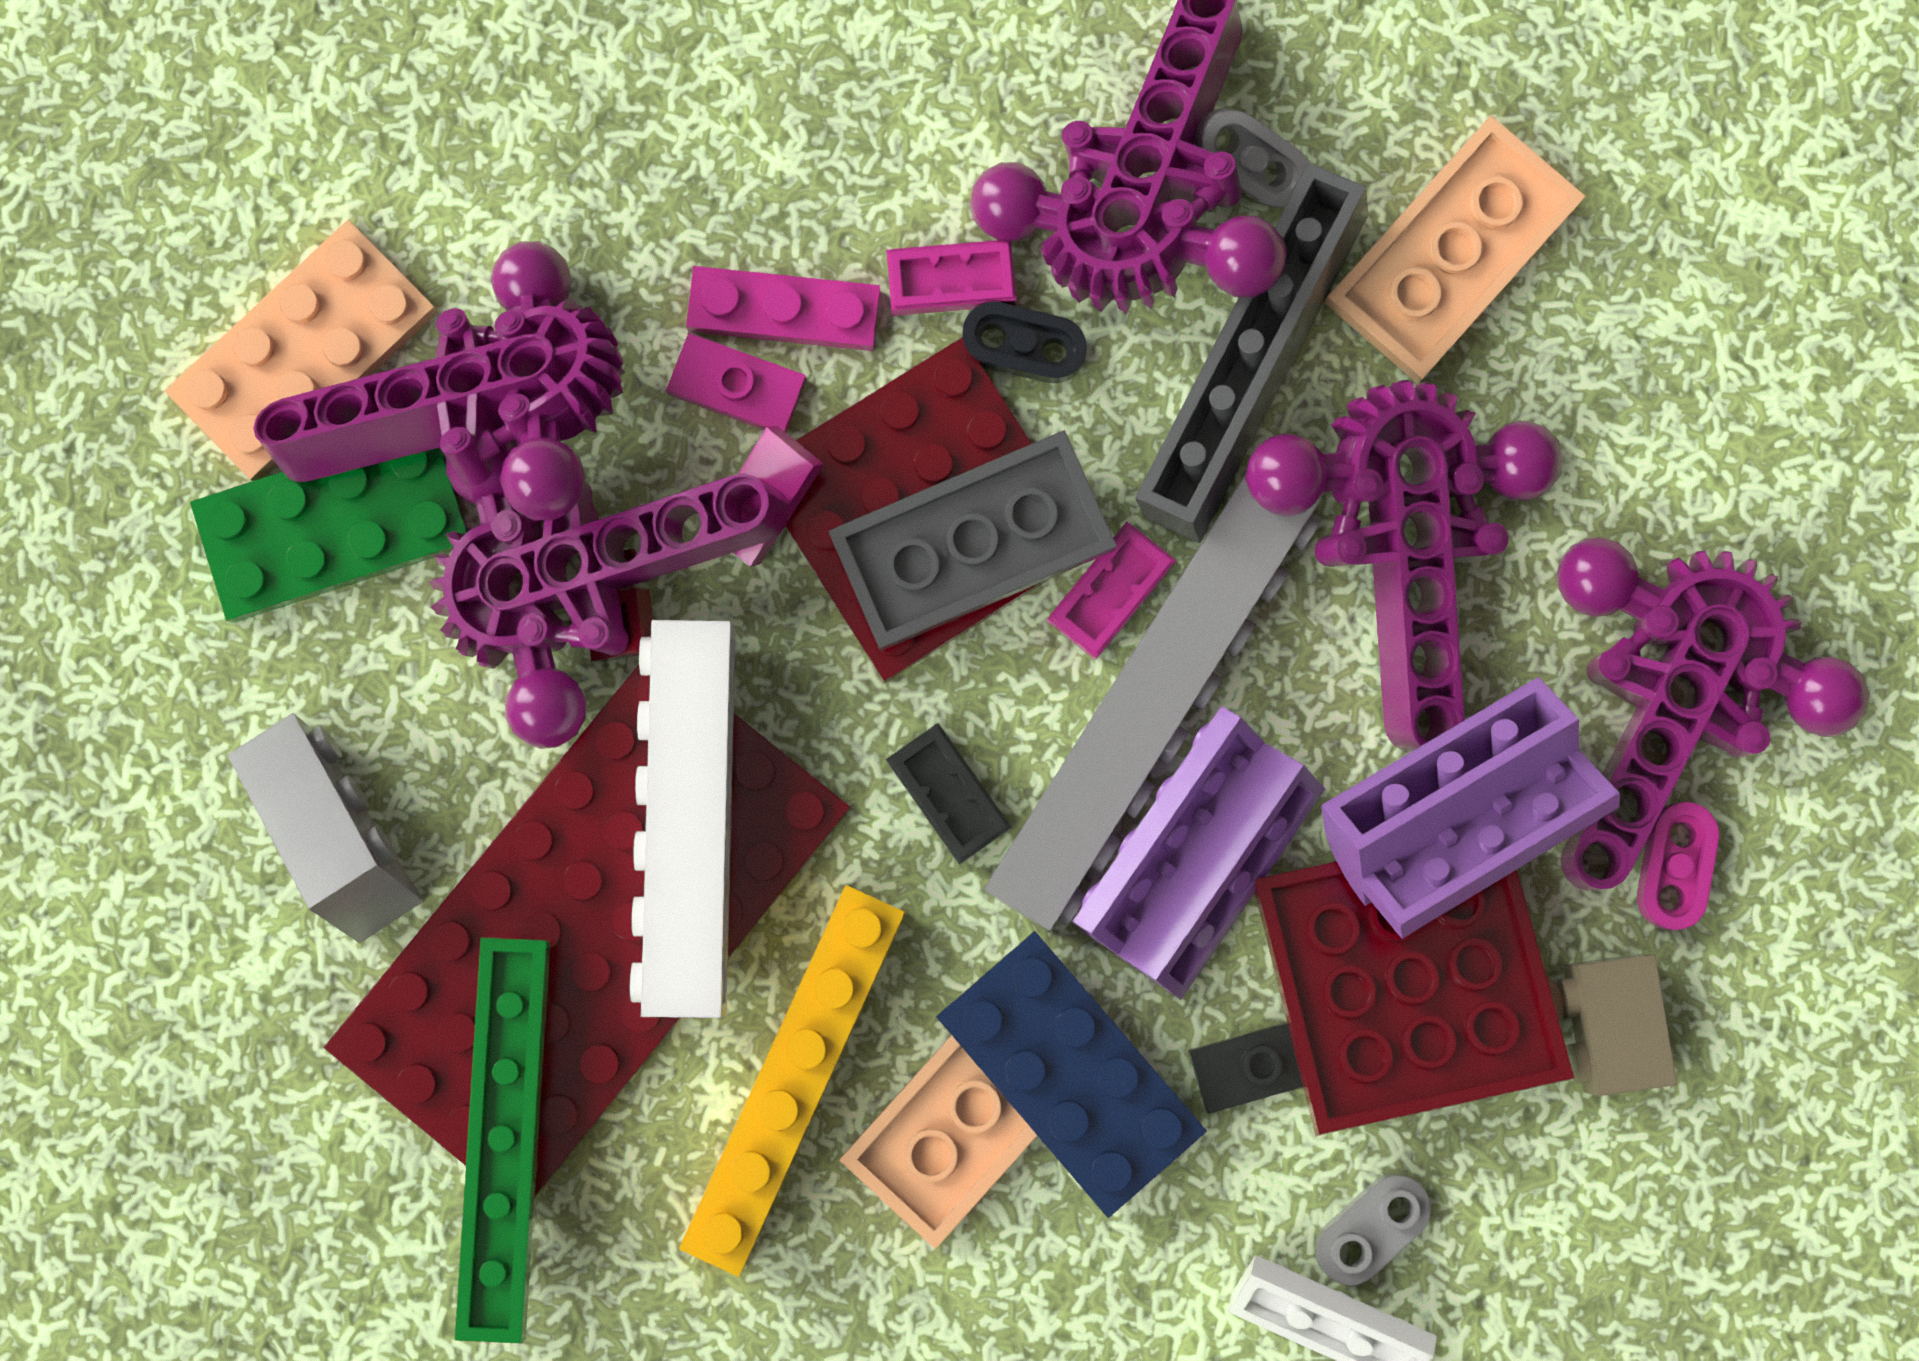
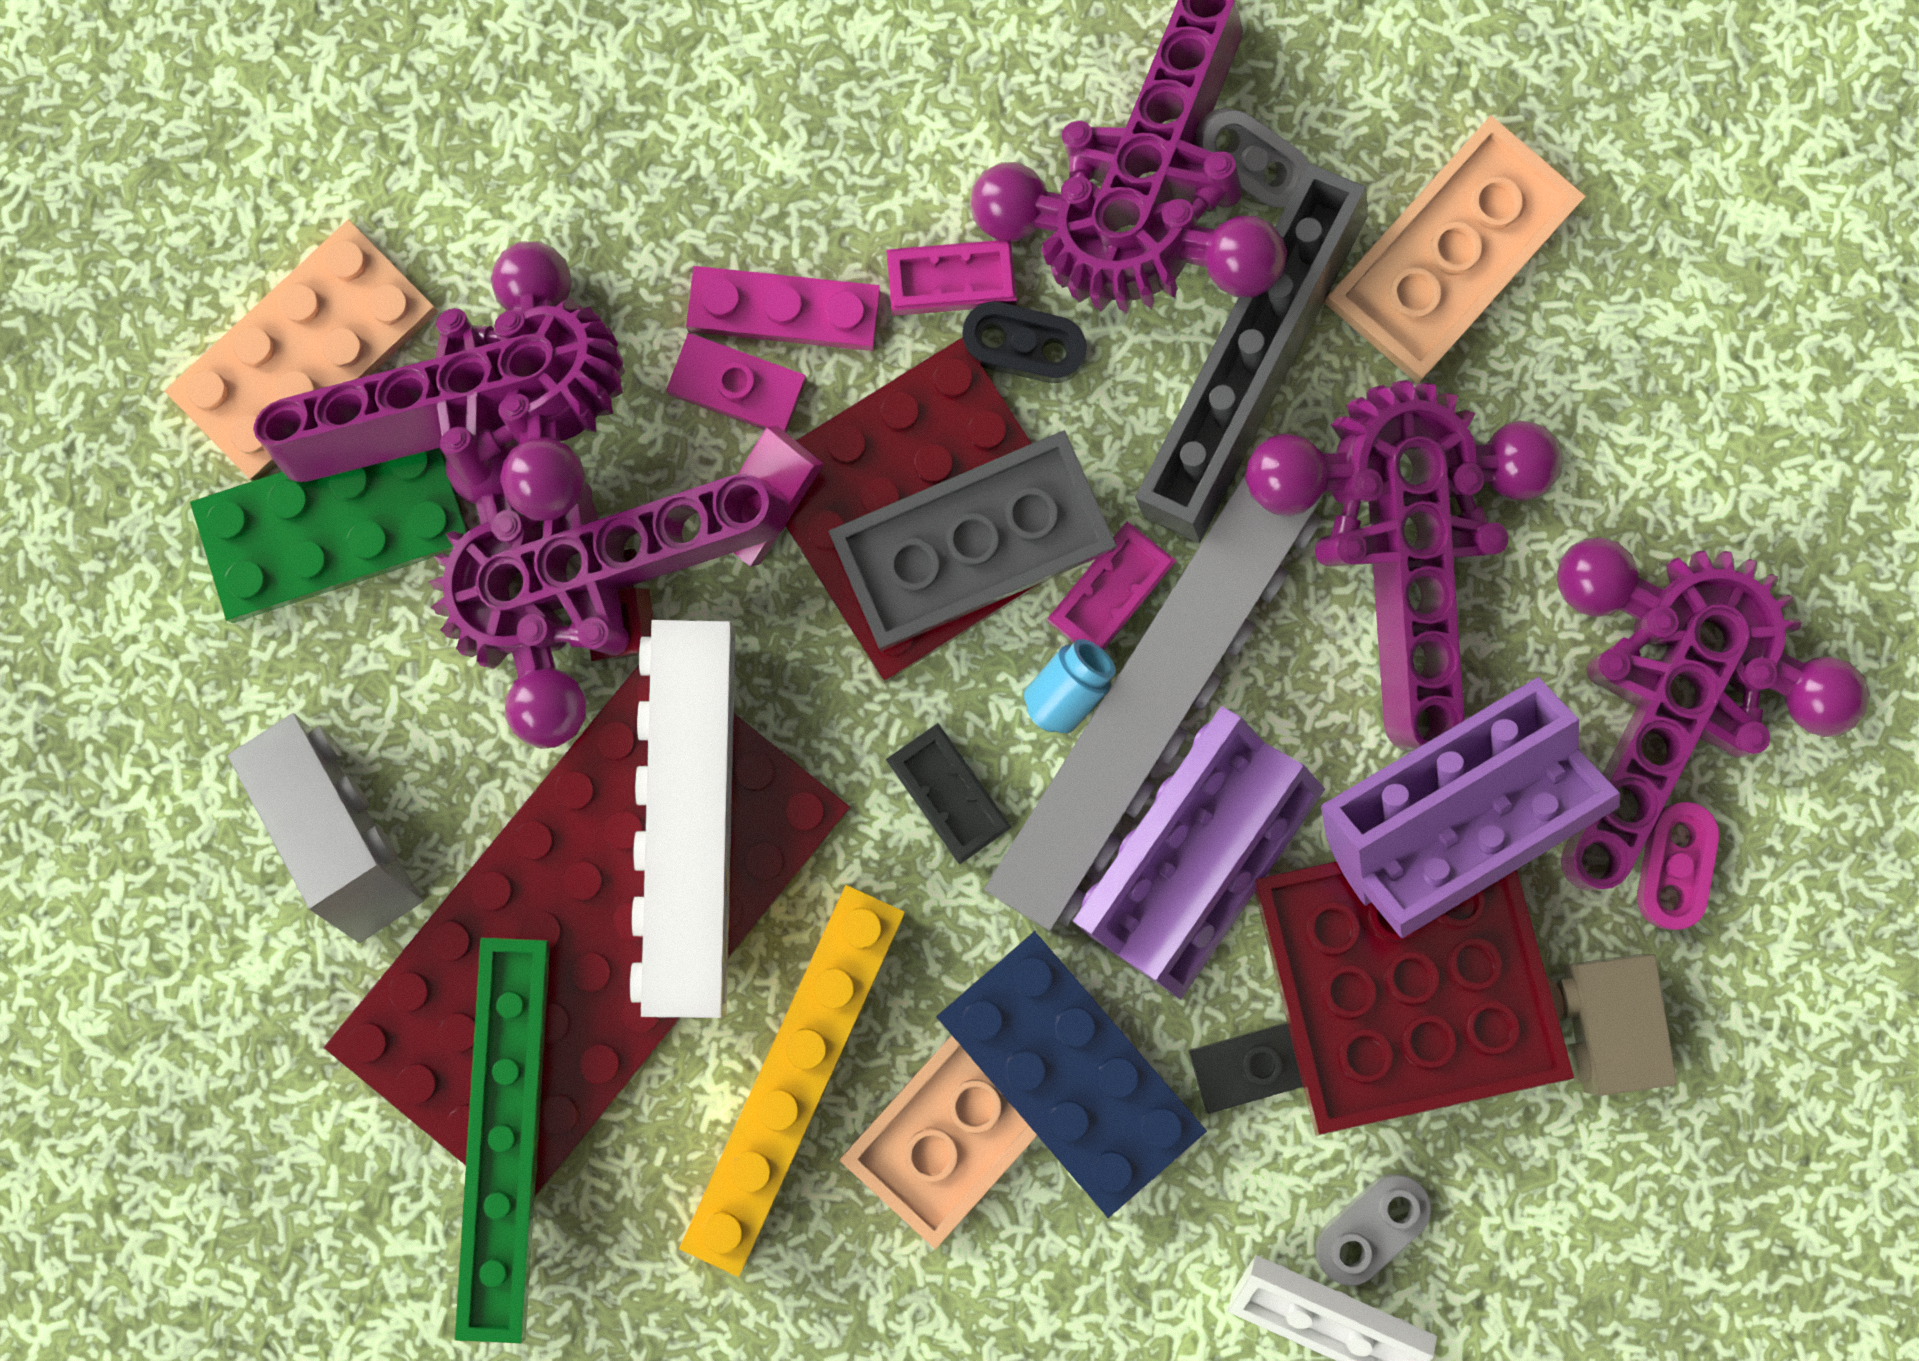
(1069, 686): none -> medium azure brick

